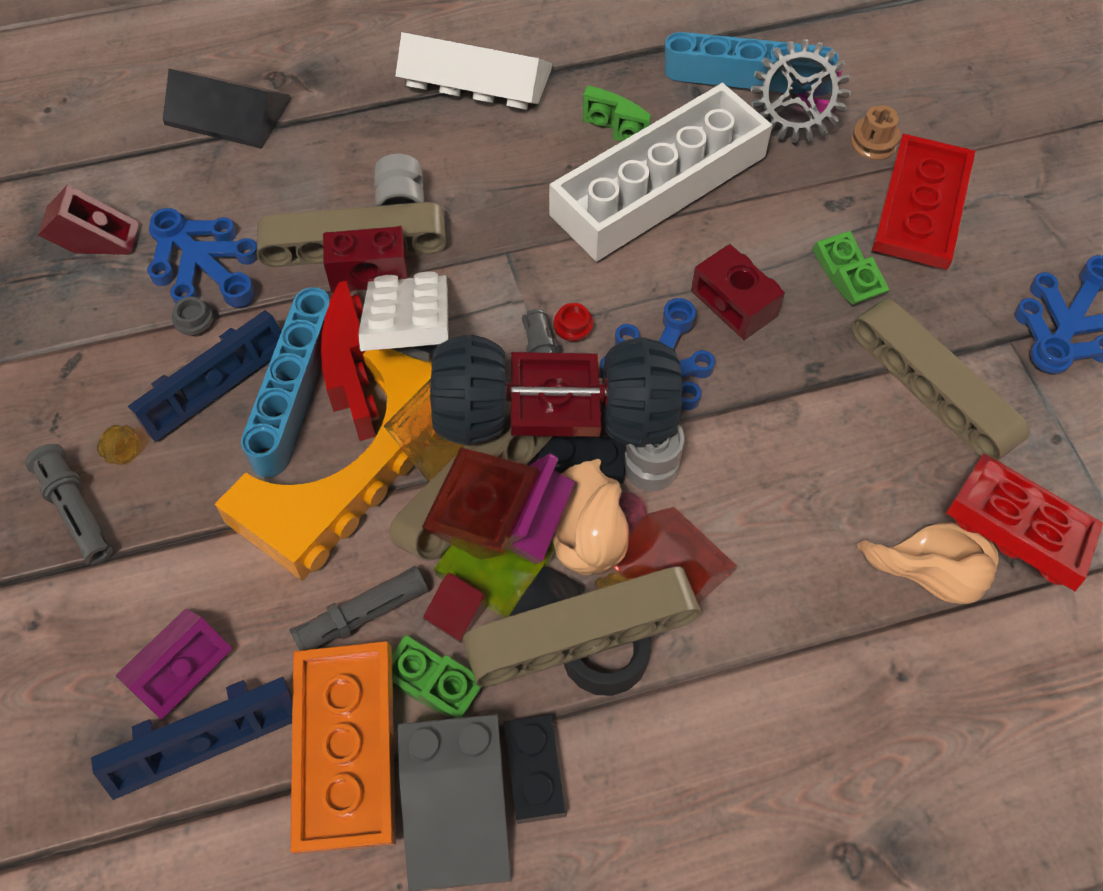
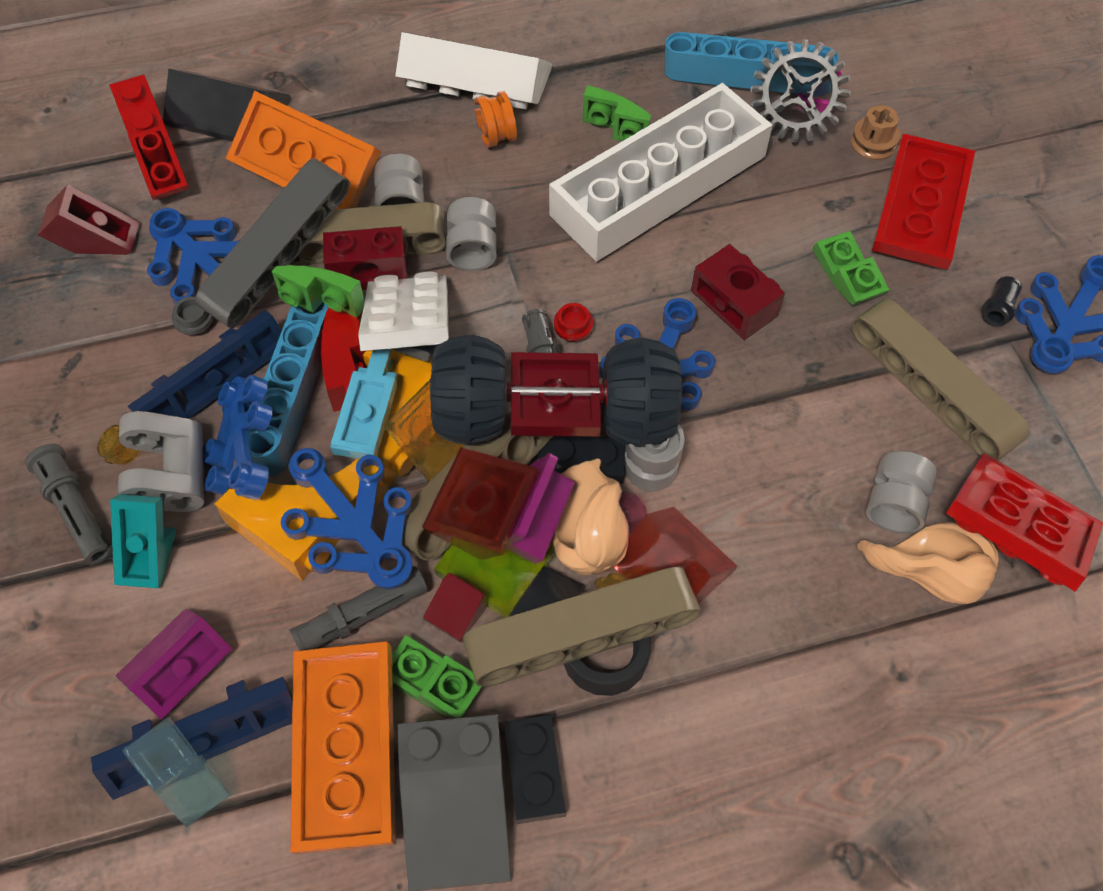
(139, 541): none -> teal slope
(149, 137): none -> red slope
(176, 772): none -> clear light blue slope
(182, 450): none -> light grey connector
(241, 412): none -> blue plant
(272, 242): none -> dark grey beam
(280, 140): none -> orange plate
(312, 286): none -> bright green slope
(353, 522): none -> blue plant
(366, 408): none -> medium azure hinge
(471, 234): none -> light grey wheel
(496, 119): none -> orange wheel
(901, 492): none -> light grey wheel
(1000, 307): none -> black pin

